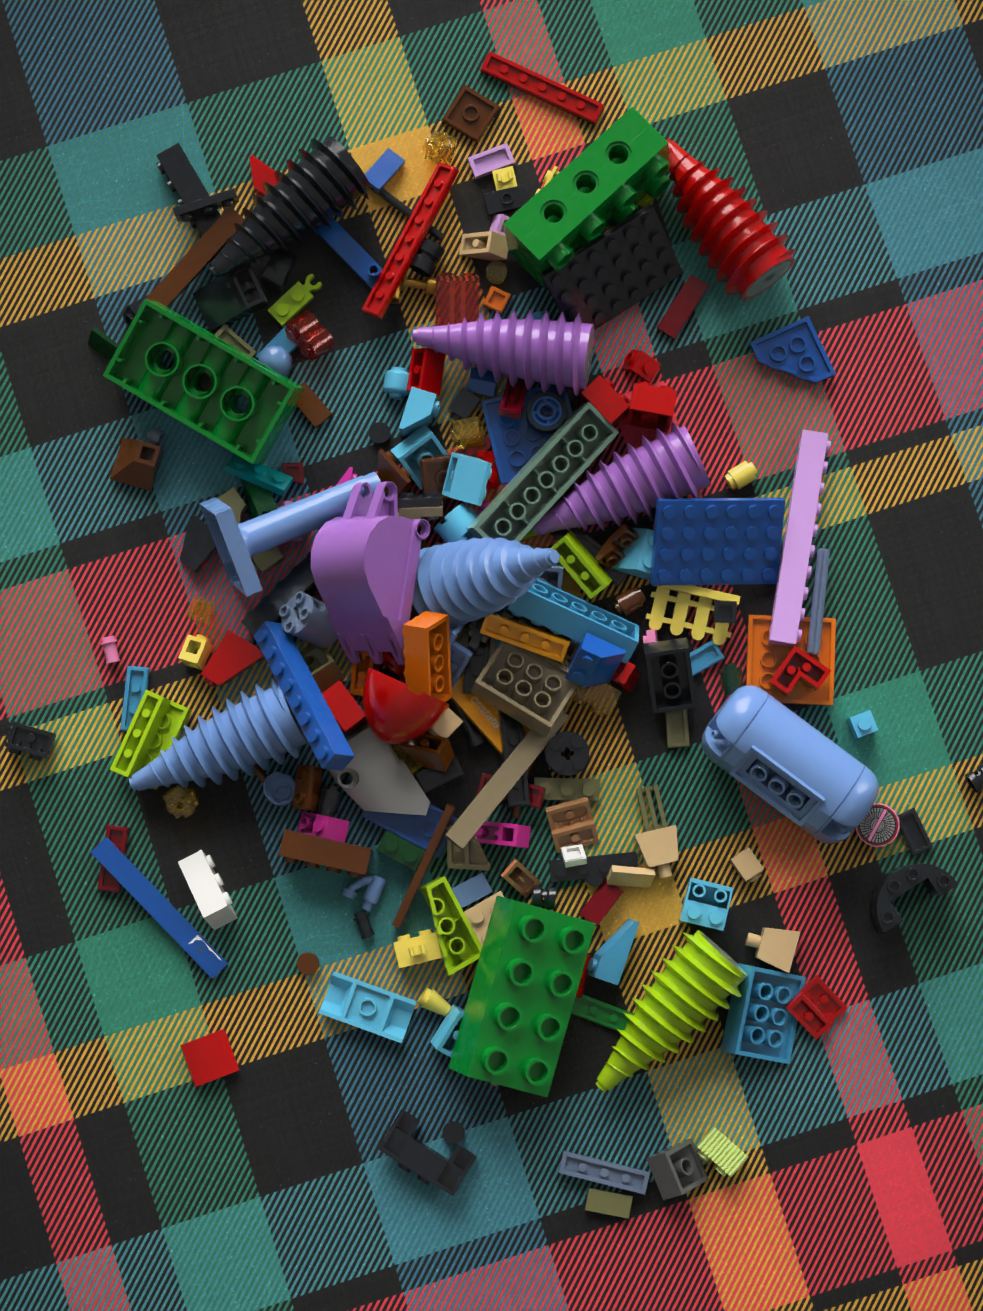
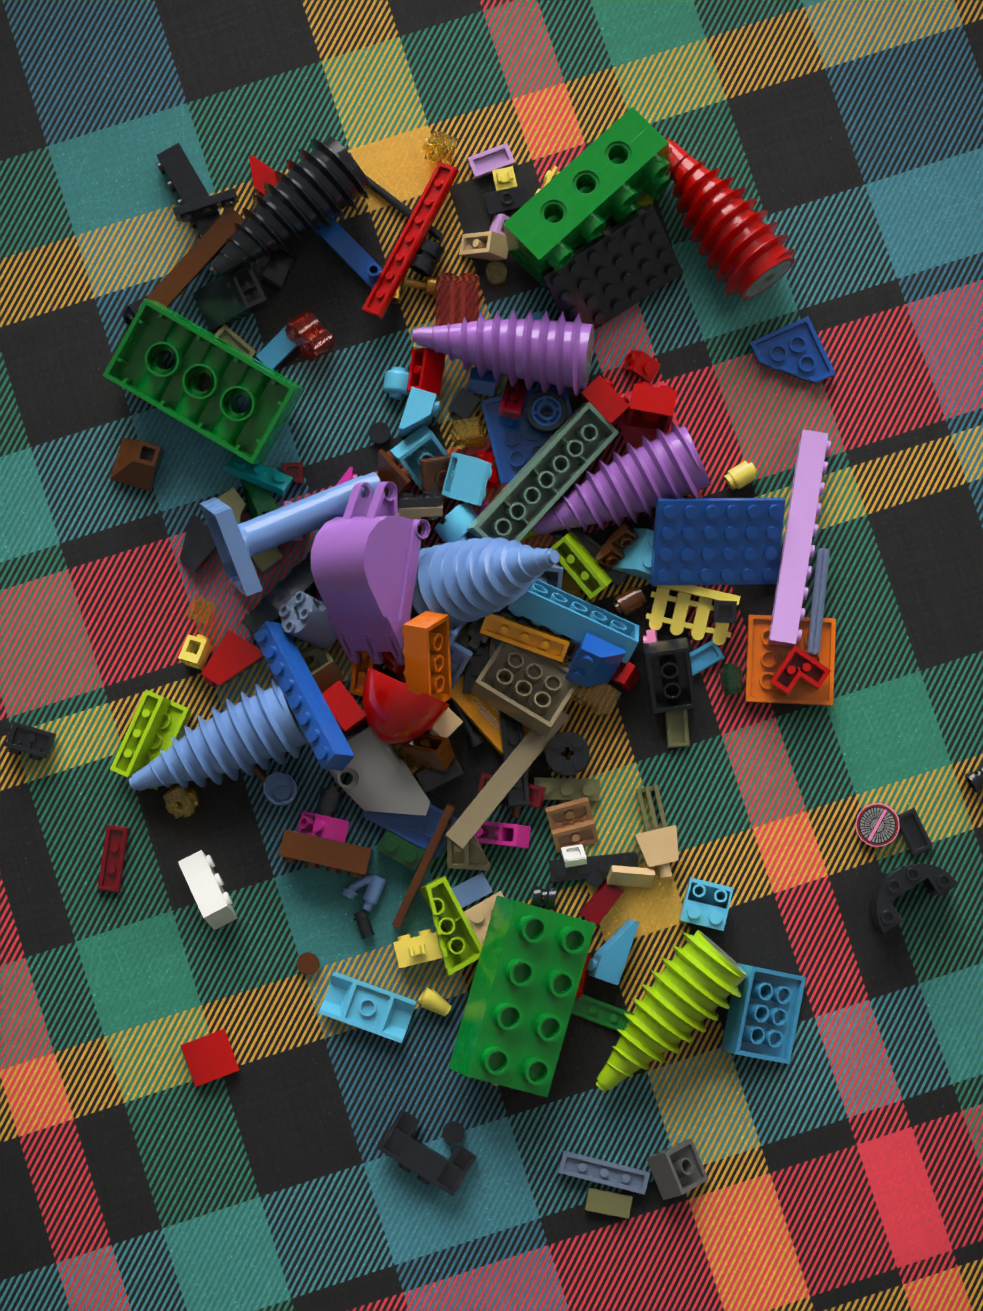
(102, 343): dark green slope -> none
(110, 649): bright pink pin -> none
(135, 686): dark azure tile -> none
(155, 436): sand blue hinge -> none
(159, 907): blue tile -> none
(277, 359): medium blue hair -> none
(293, 301): lime plate -> none
(307, 787): reddish brown bracket -> none
(313, 407): reddish brown tile -> none
(384, 169): blue tile -> none
(447, 1033): medium azure brick -> none
(471, 114): reddish brown tile -> none
(496, 300): orange tile -> none
(520, 878): nougat slope -> none
(542, 88): red tile -> none
(682, 307): dark red tile -> none
(722, 1152): yellowish green brick -> none
(747, 865): tan brick -> none
(775, 946): tan torso -> none
(790, 764): medium blue piece -> none
(816, 1007): red slope -> none
(862, 724): medium azure brick -> none

